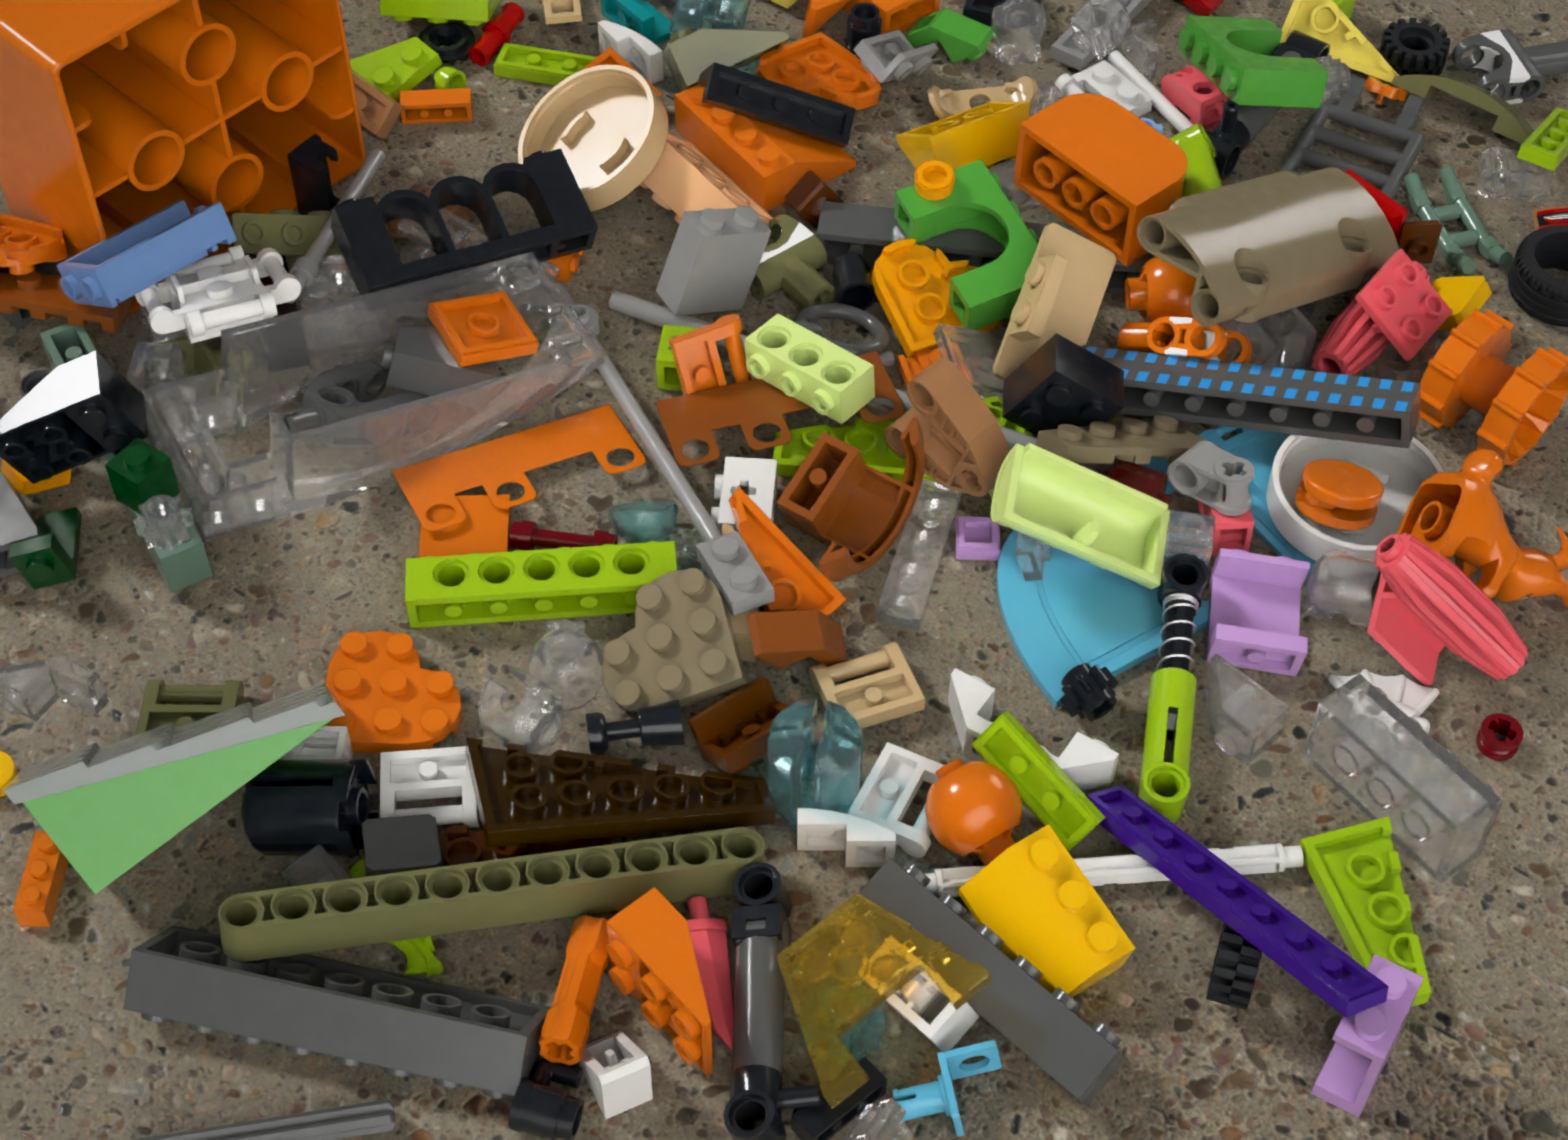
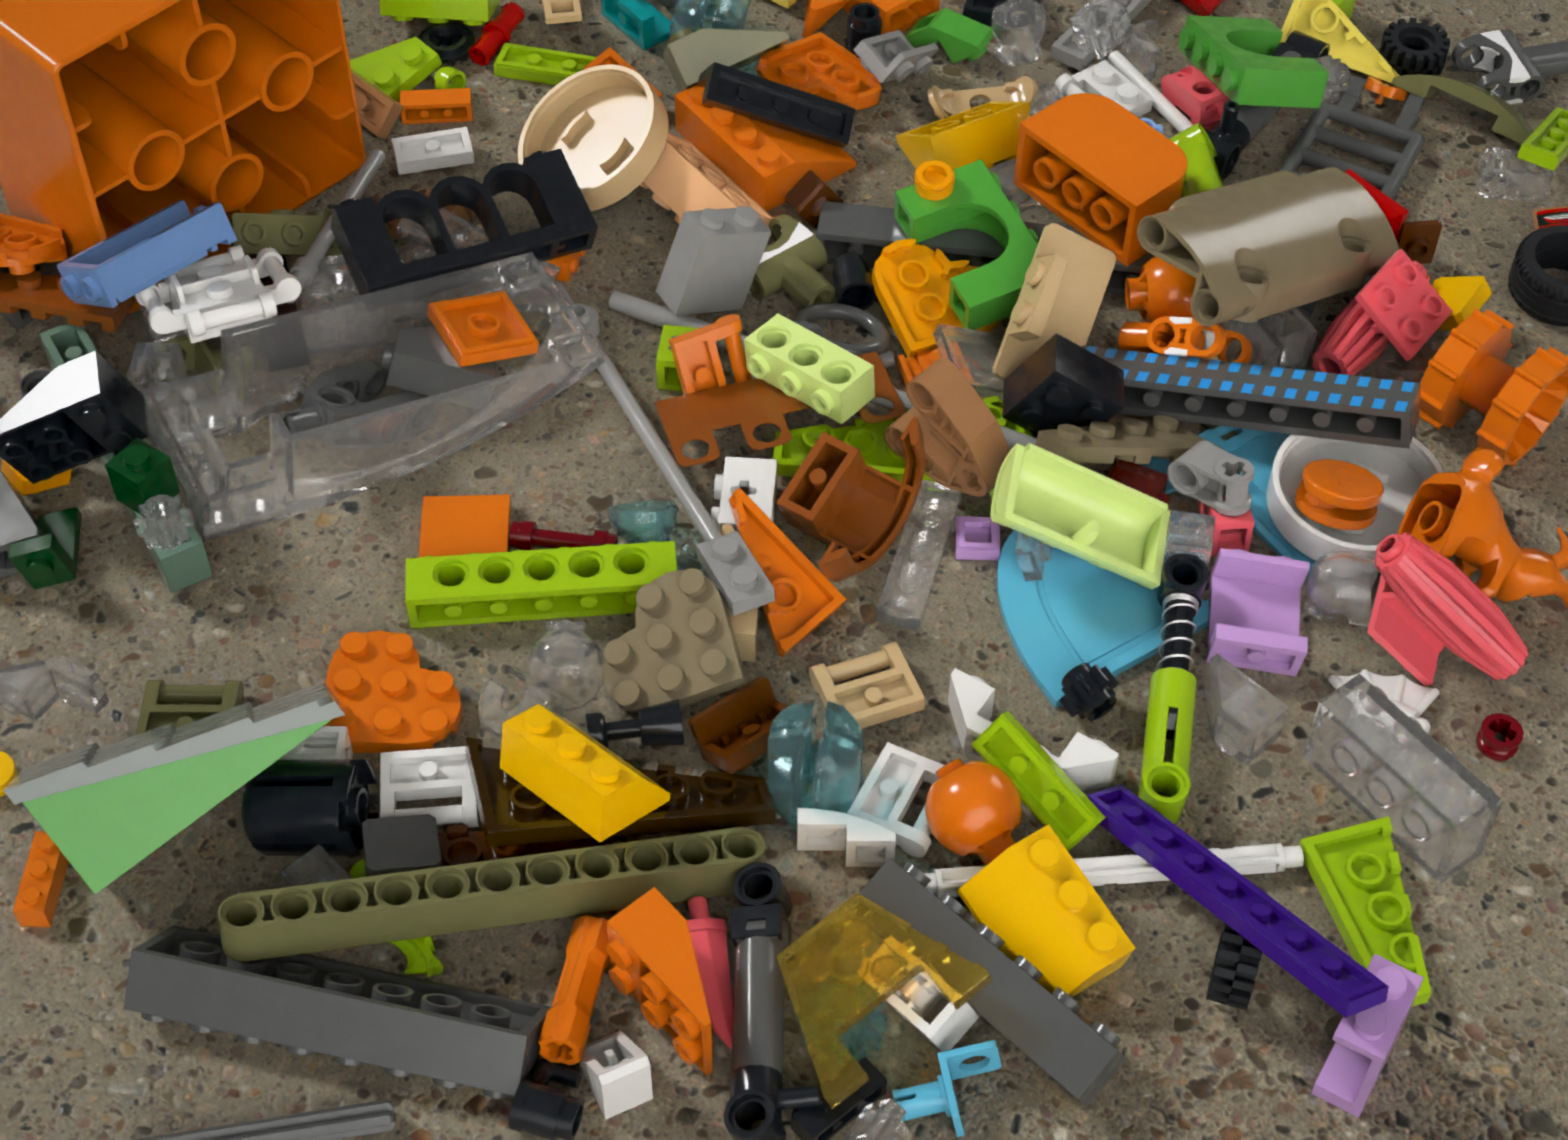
(312, 175): black hinge -> none
(433, 150): none -> white plate
(508, 458): orange piece -> none
(576, 773): none -> yellow slope
(633, 48): white slope -> none
(791, 636): dark orange slope -> none
(1457, 209): sand green piece -> none

